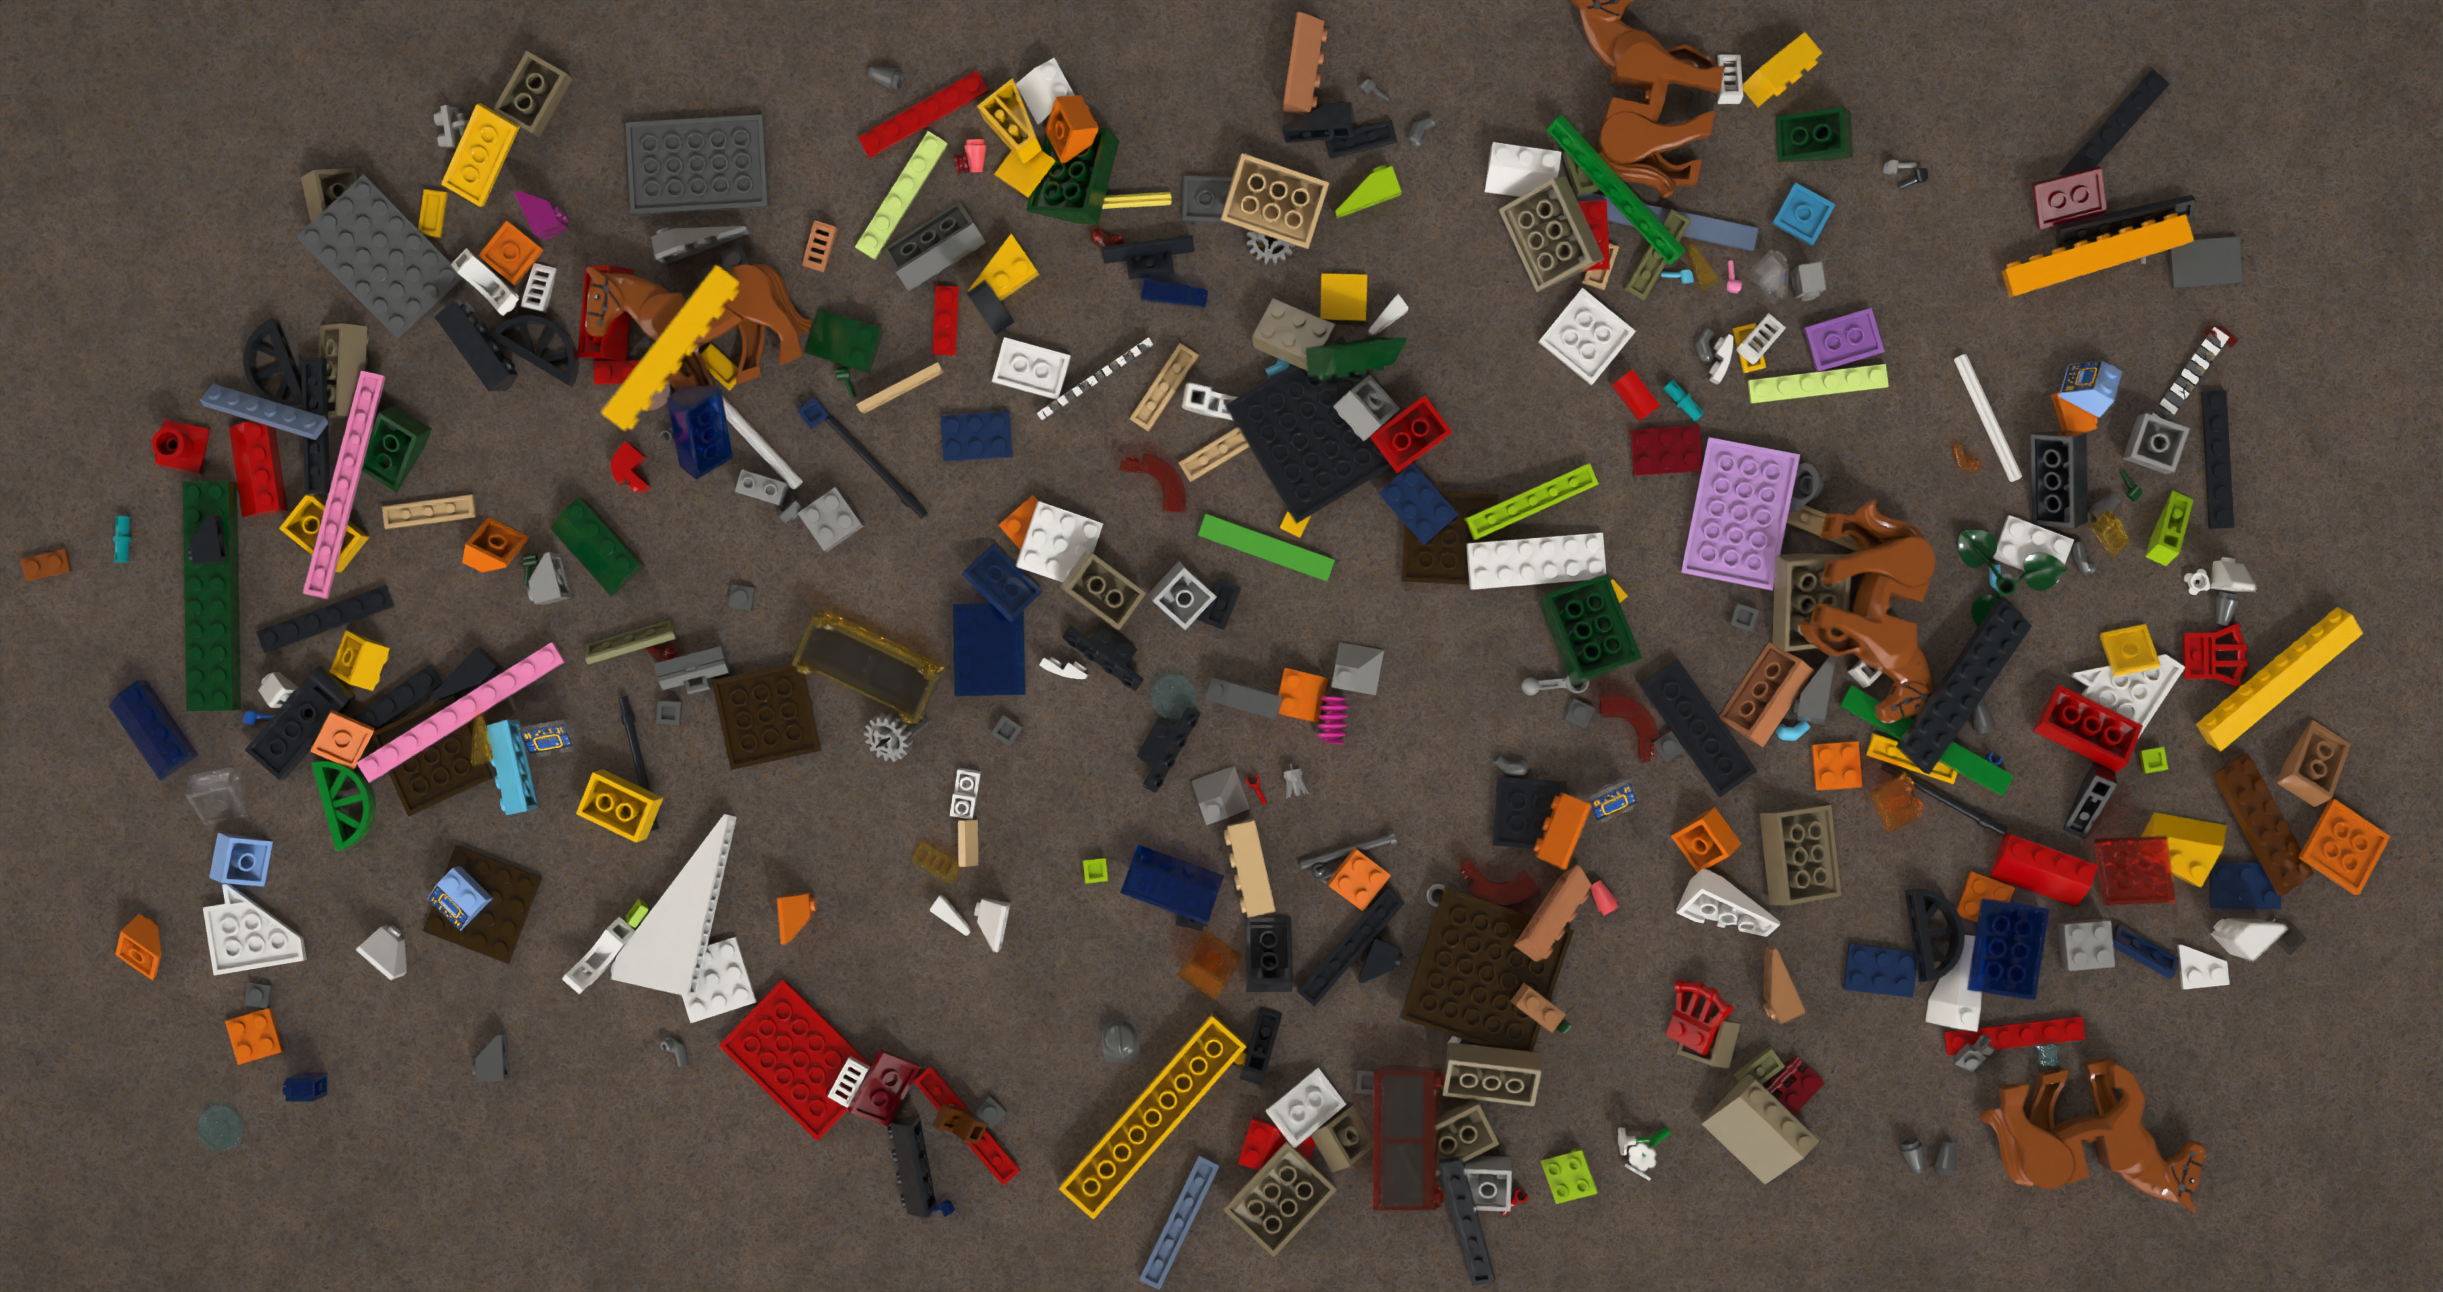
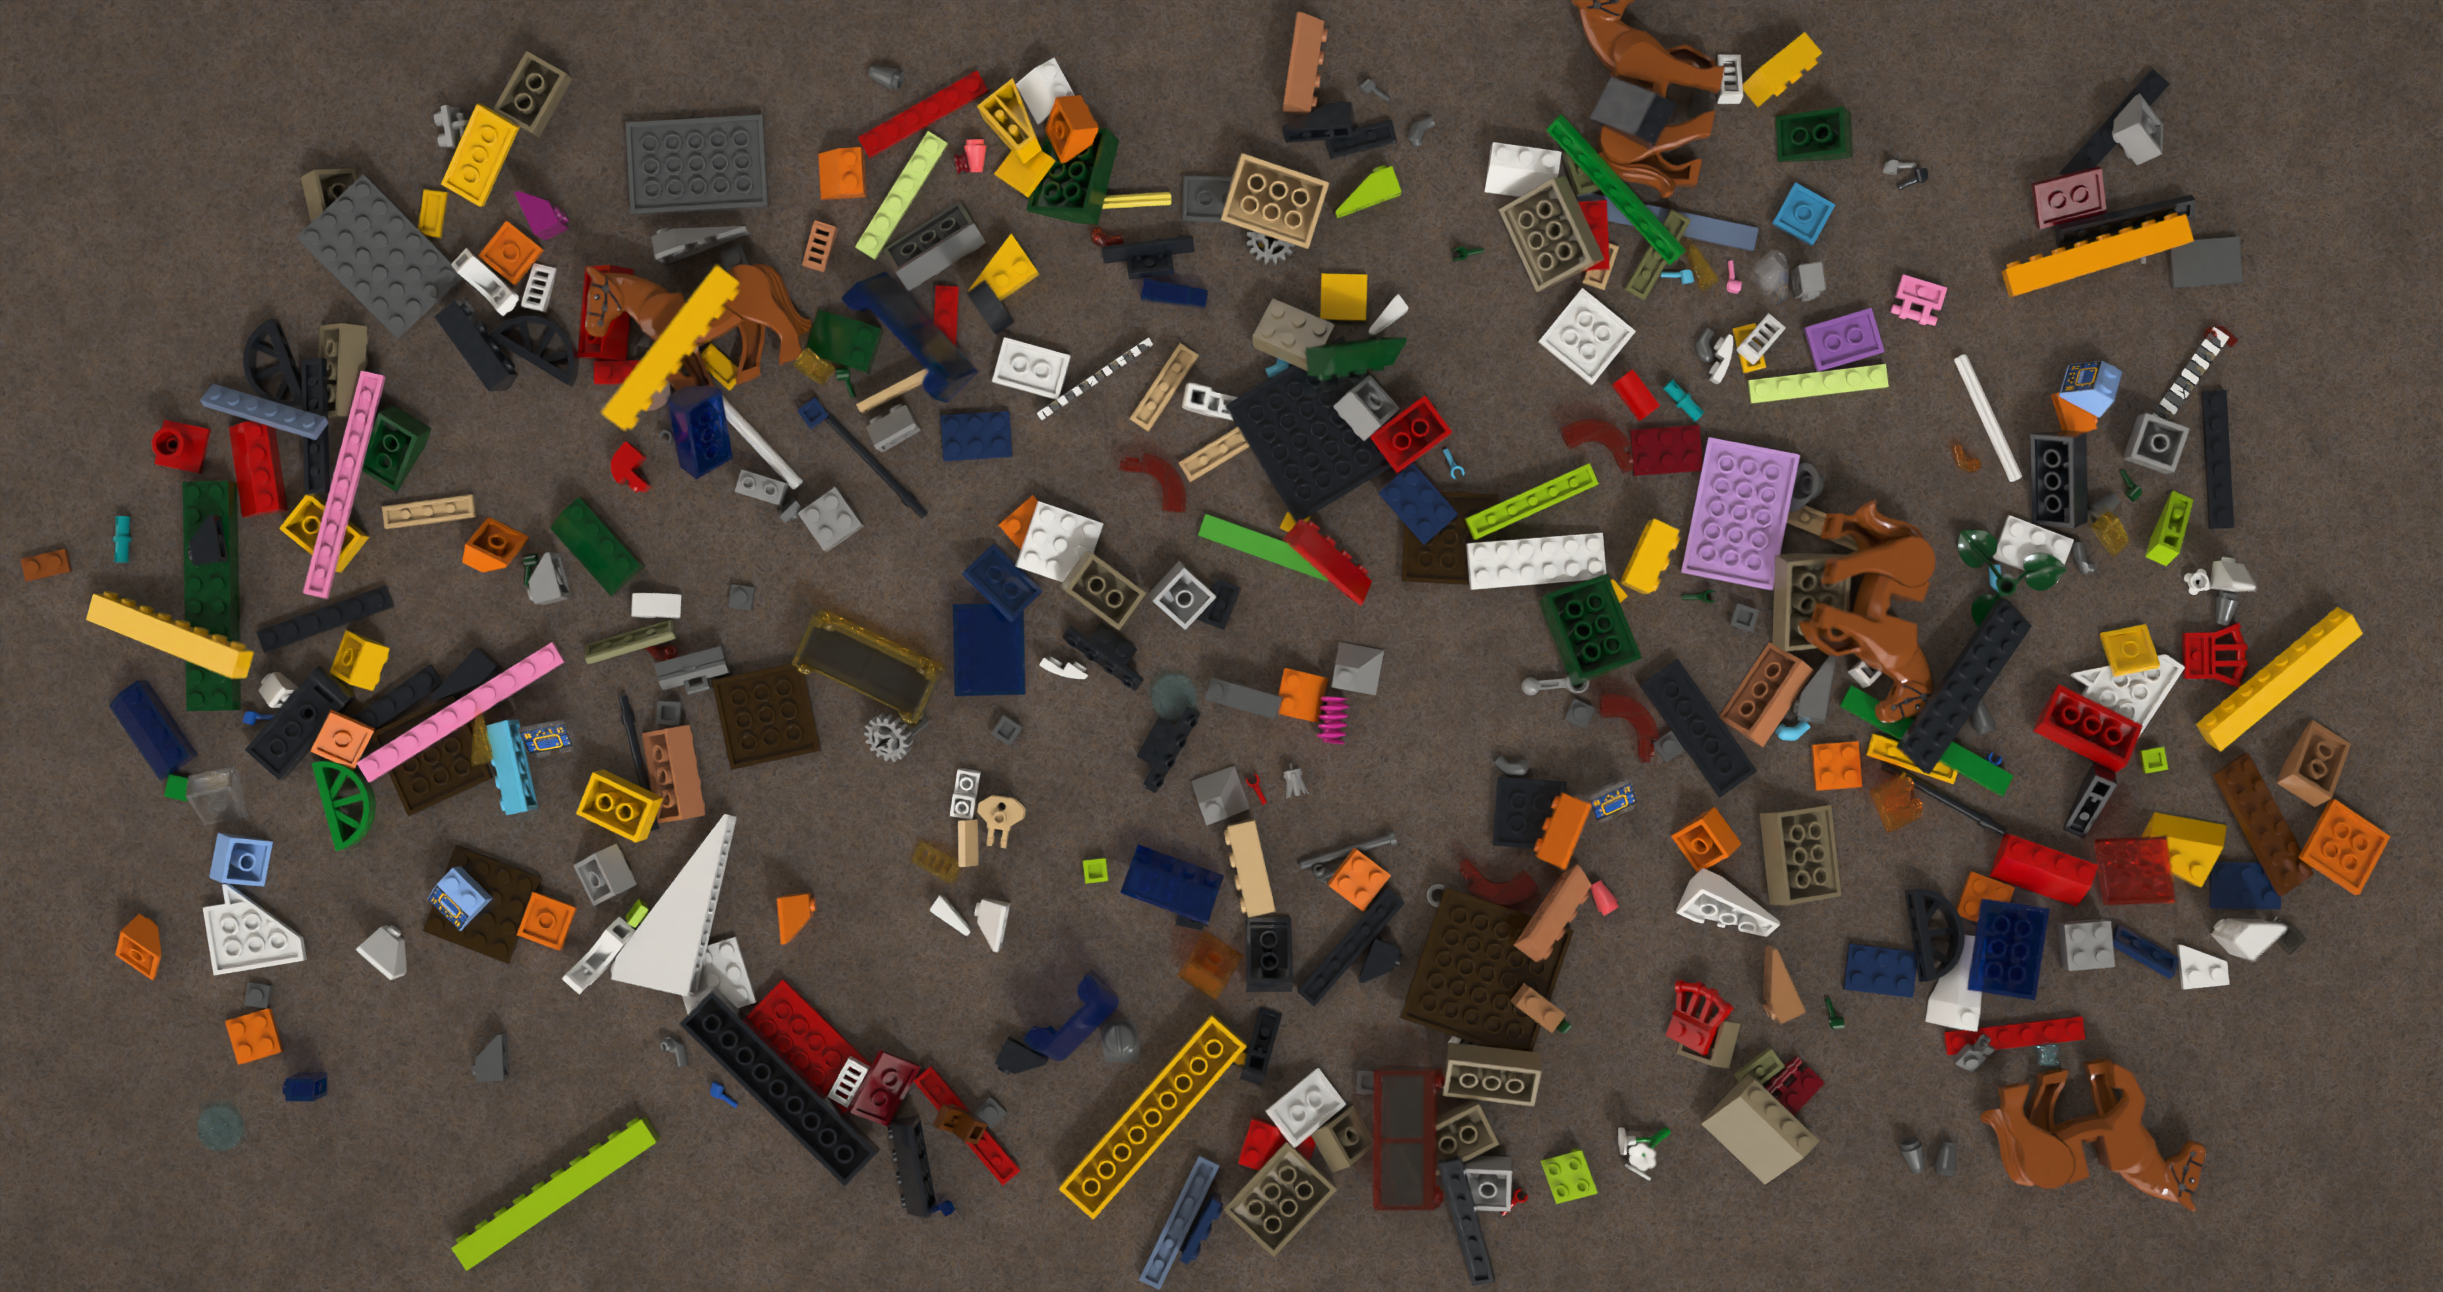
(170, 635): none -> yellow brick
(176, 787): none -> green tile
(547, 921): none -> orange plate
(556, 1193): none -> lime brick
(605, 874): none -> light grey slope
(656, 605): none -> white slope
(674, 773): none -> nougat slope
(716, 1091): none -> blue hand
(780, 1086): none -> black brick
(814, 366): none -> clear yellow slope
(842, 173): none -> orange slope
(892, 428): none -> light grey slope
(945, 363): none -> windscreen
(1000, 819): none -> tan hinge
(1018, 1057): none -> black slope
(1099, 1005): none -> clear blue windscreen
(1201, 1229): none -> dark blue plate
(1328, 561): none -> red slope
(1452, 463): none -> medium azure hand
(1463, 252): none -> dark green hand
(1600, 432): none -> clear red arch
(1633, 112): none -> black slope
(1650, 557): none -> yellow brick
(1699, 596): none -> dark green hand
(1834, 1022): none -> dark green hand
(1920, 293): none -> bright pink plate
(2139, 131): none -> light grey slope

